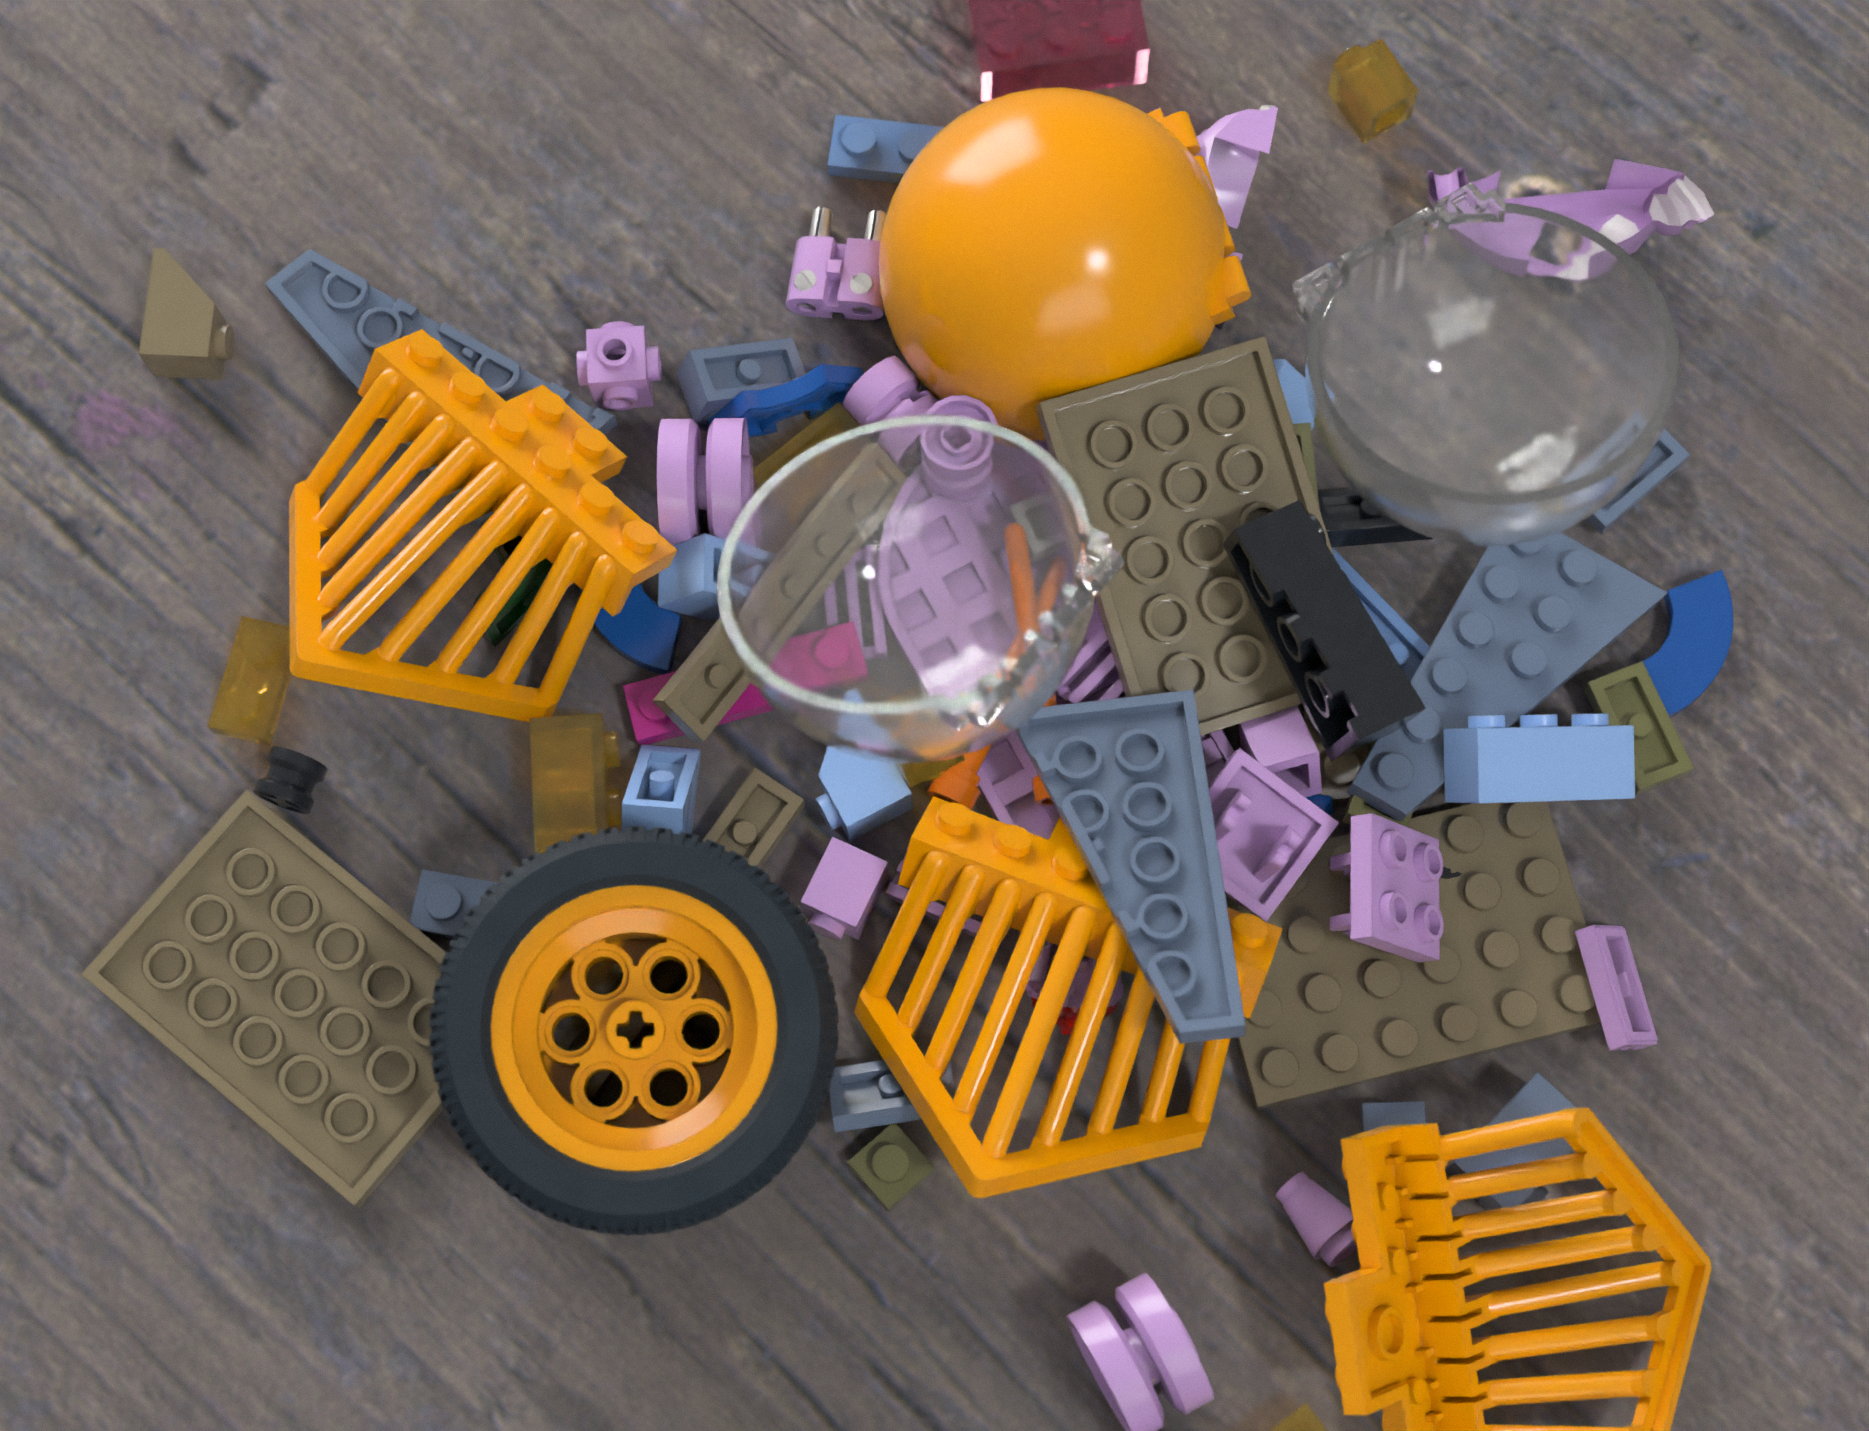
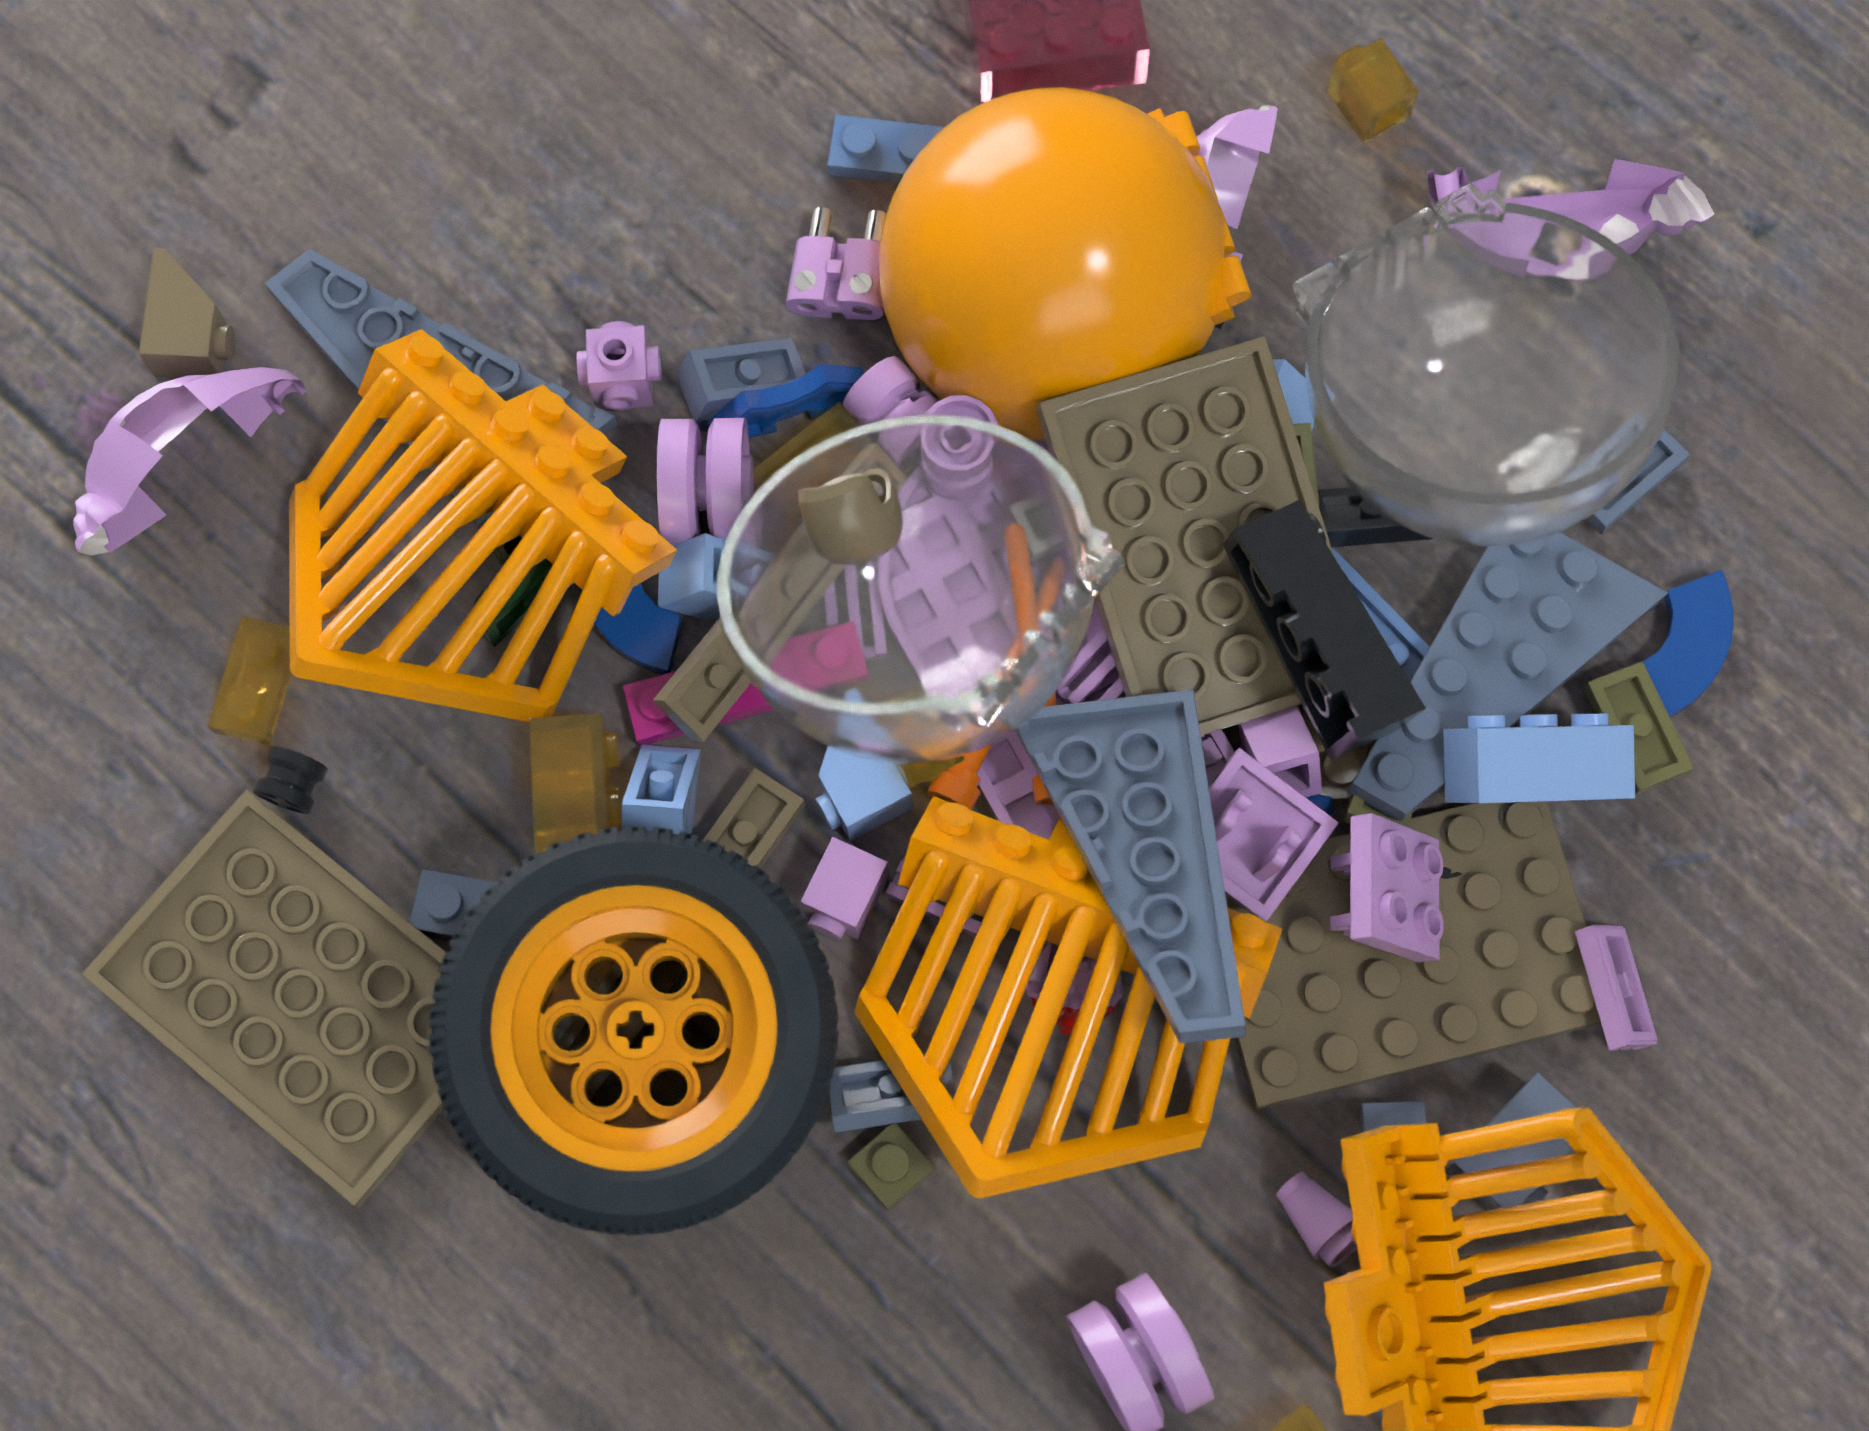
(131, 443): none -> lavender animal
(852, 520): none -> dark tan helmet

